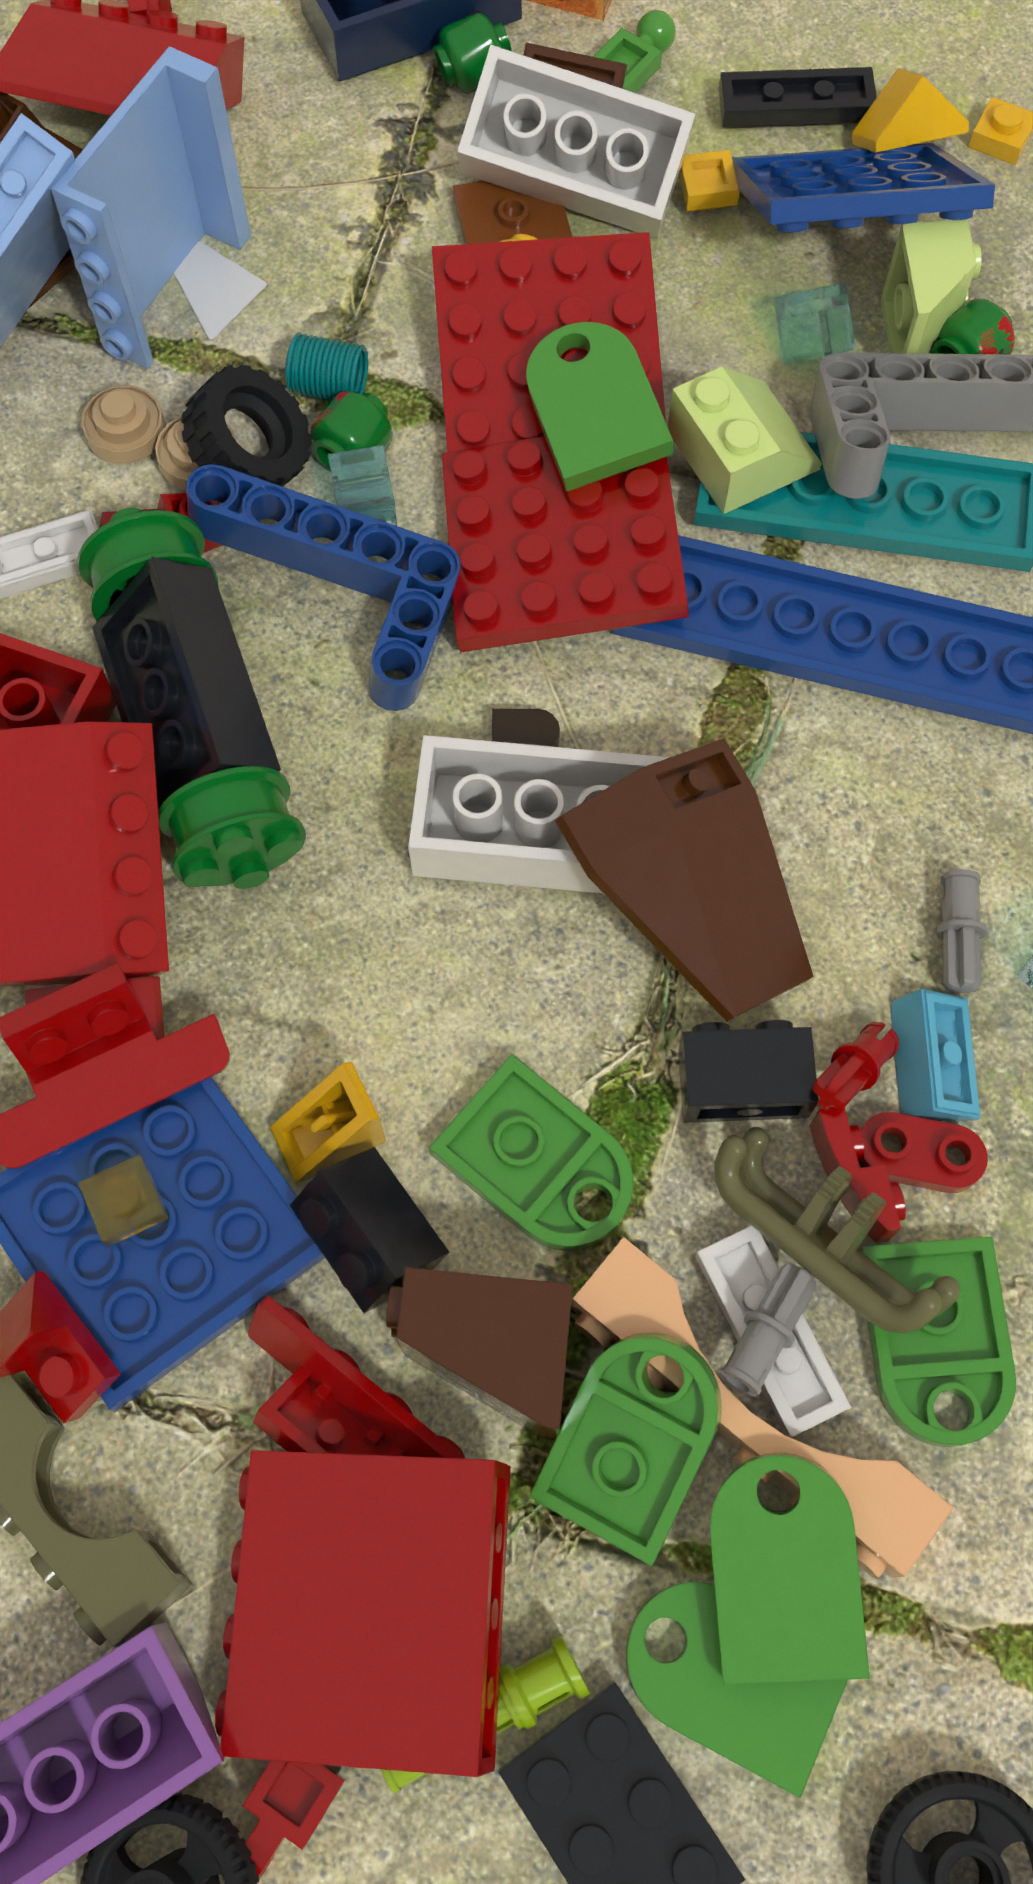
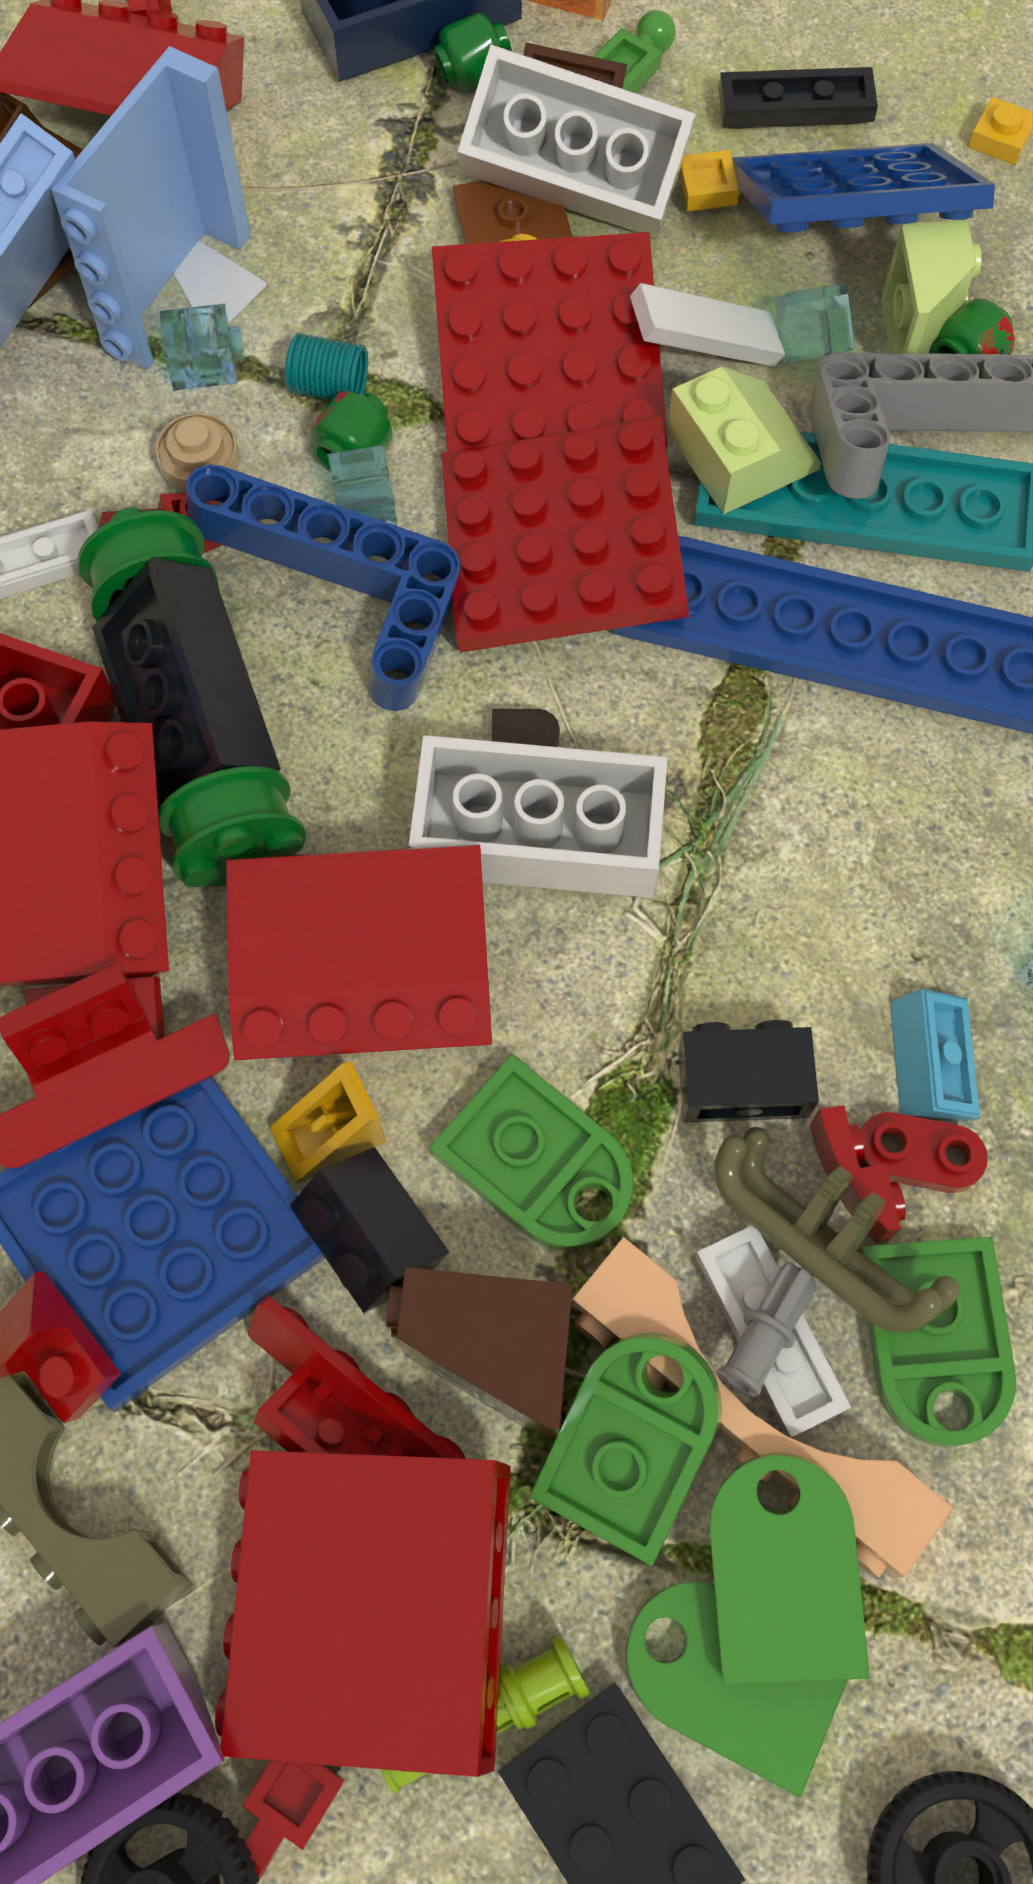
(122, 423): tan plate -> none
(123, 1200): clear yellow plate -> none
(200, 346): none -> clear light blue brick
(262, 401): black tyre -> none
(357, 952): none -> red slope
(596, 409): bright green tile -> none
(696, 875): reddish brown wedge -> none
(706, 325): none -> white tile
(855, 1066): red axle -> none
(908, 114): yellow slope -> none
(961, 931): light grey axle -> none

